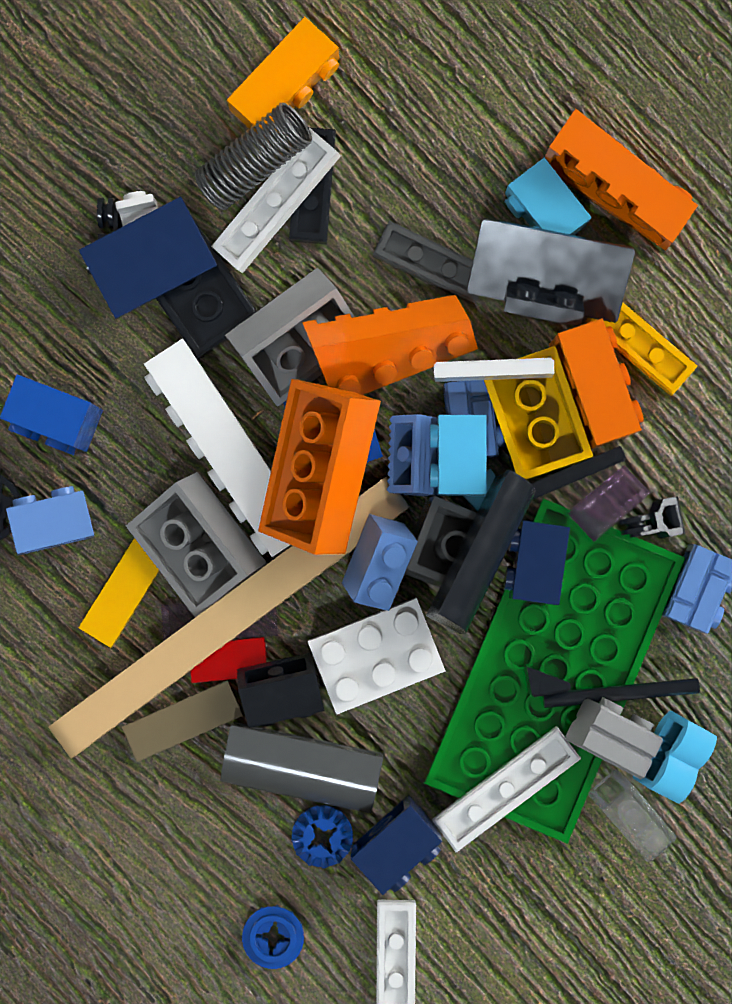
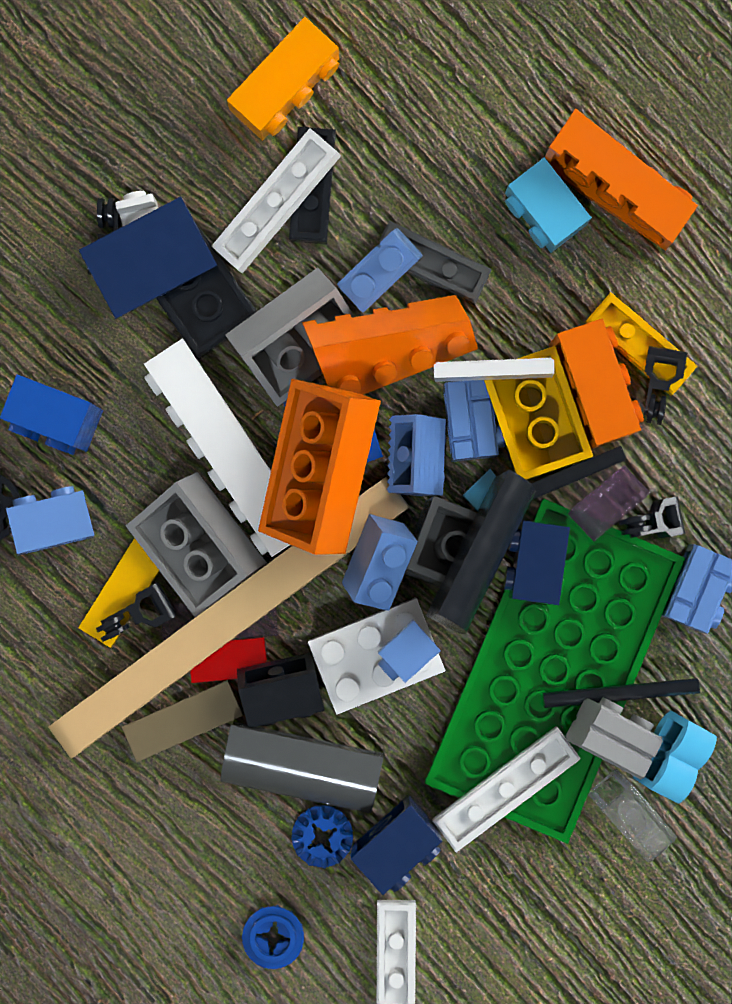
(112, 624): none -> black piece
(288, 125): dark grey piece -> none
(379, 269): none -> medium blue brick
(407, 652): none -> medium blue brick
(460, 455): medium azure brick -> none
(544, 684): black slope -> none
(550, 273): bracket -> none
(656, 408): none -> black piece

